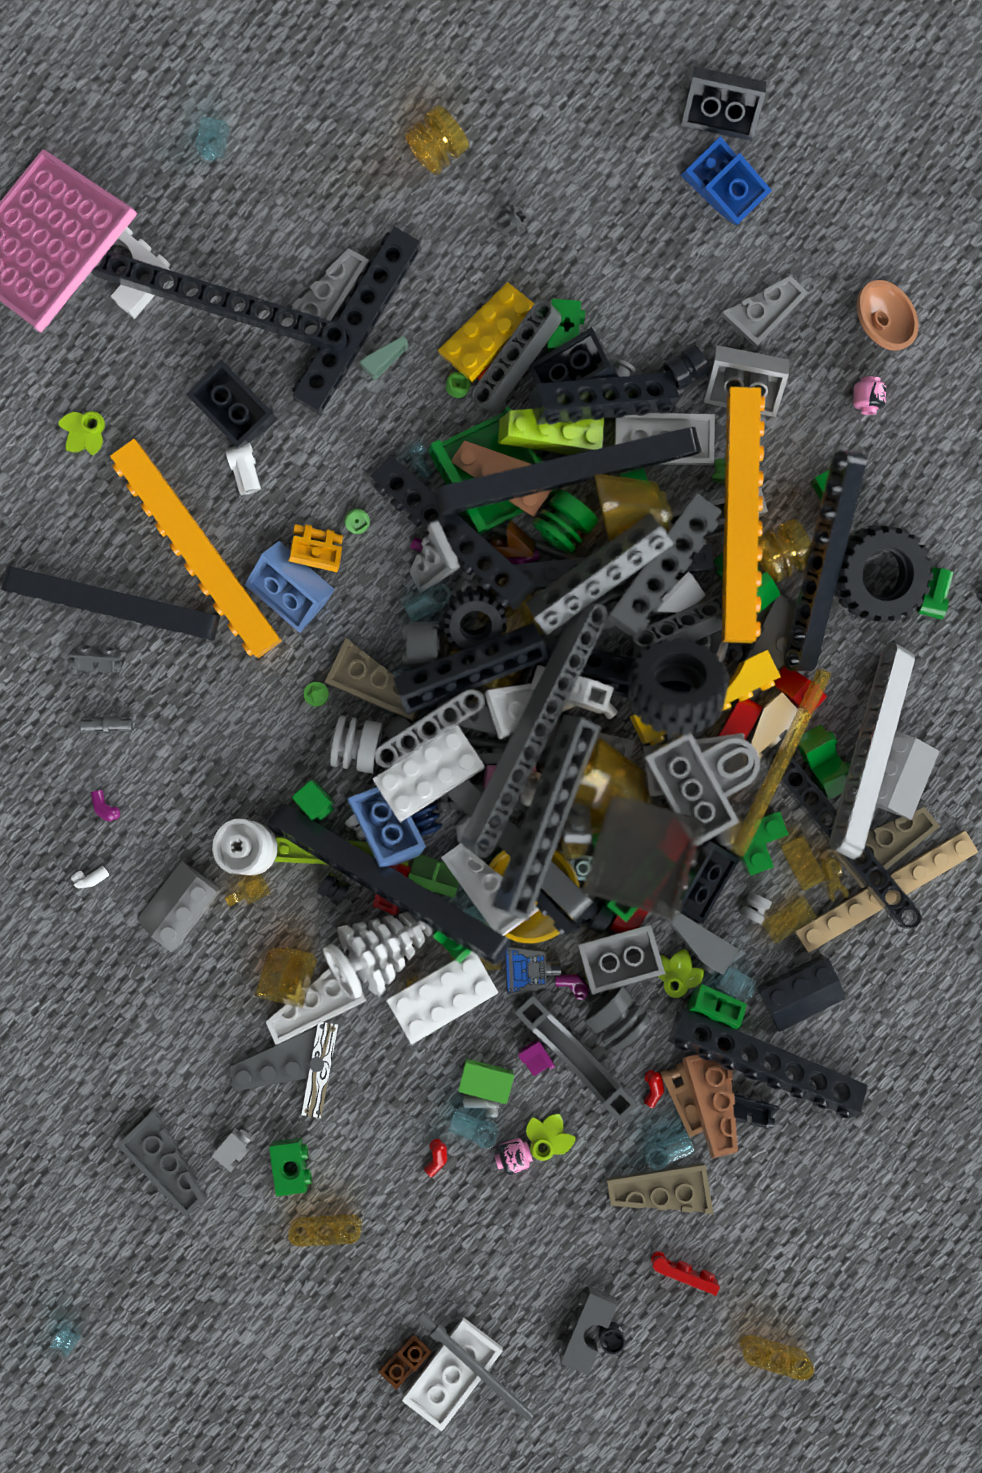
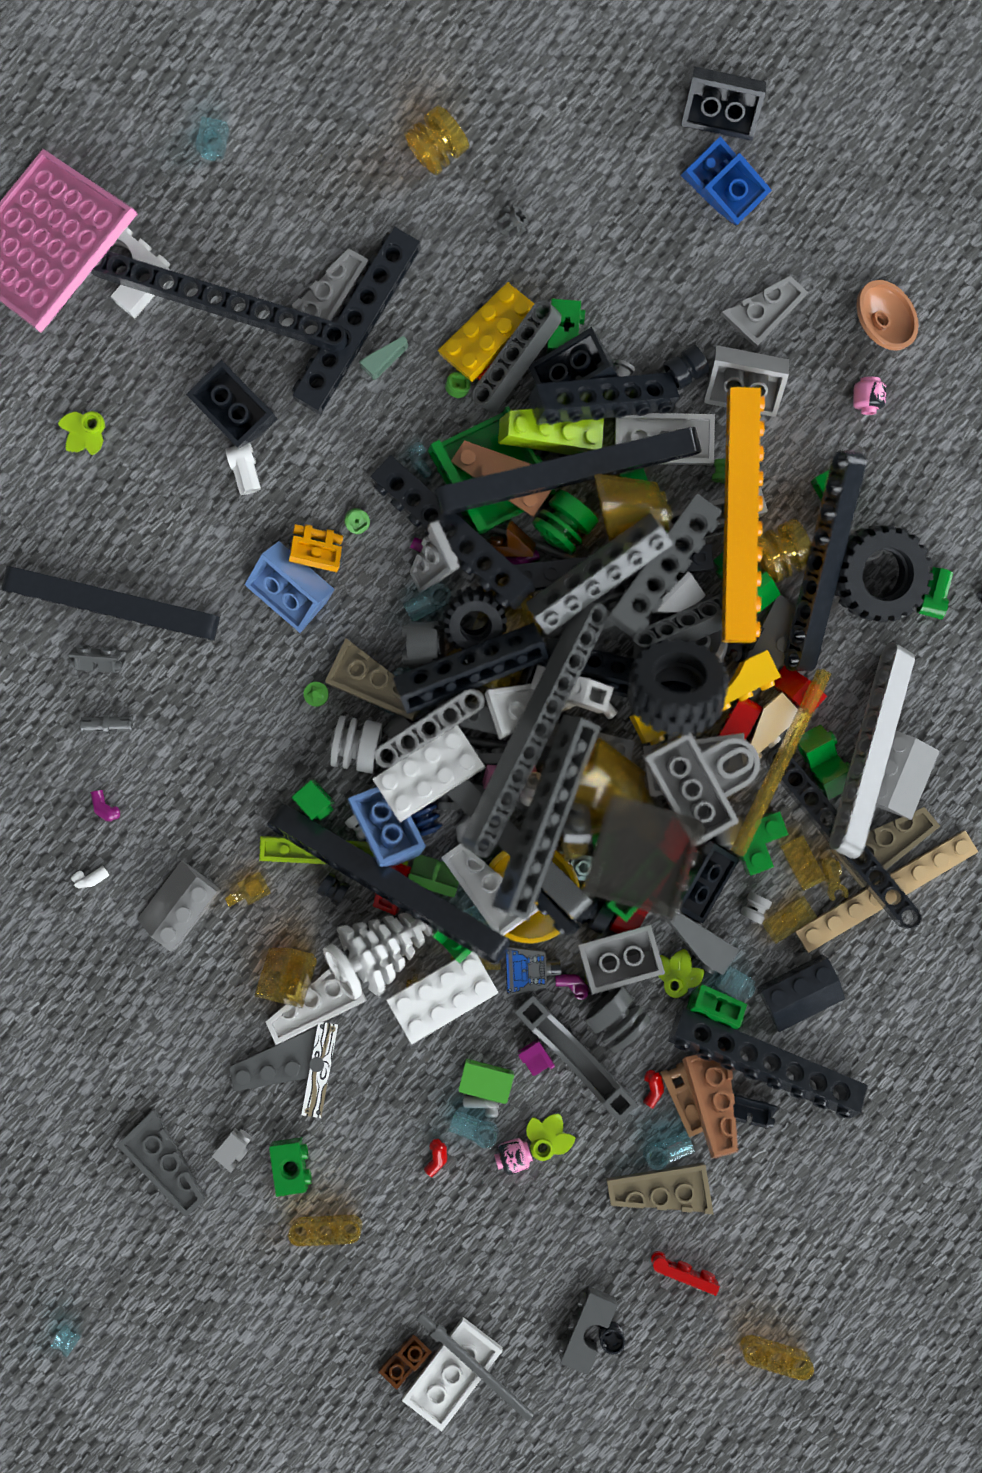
(196, 549): light orange brick -> none
(244, 847): white wheel -> none

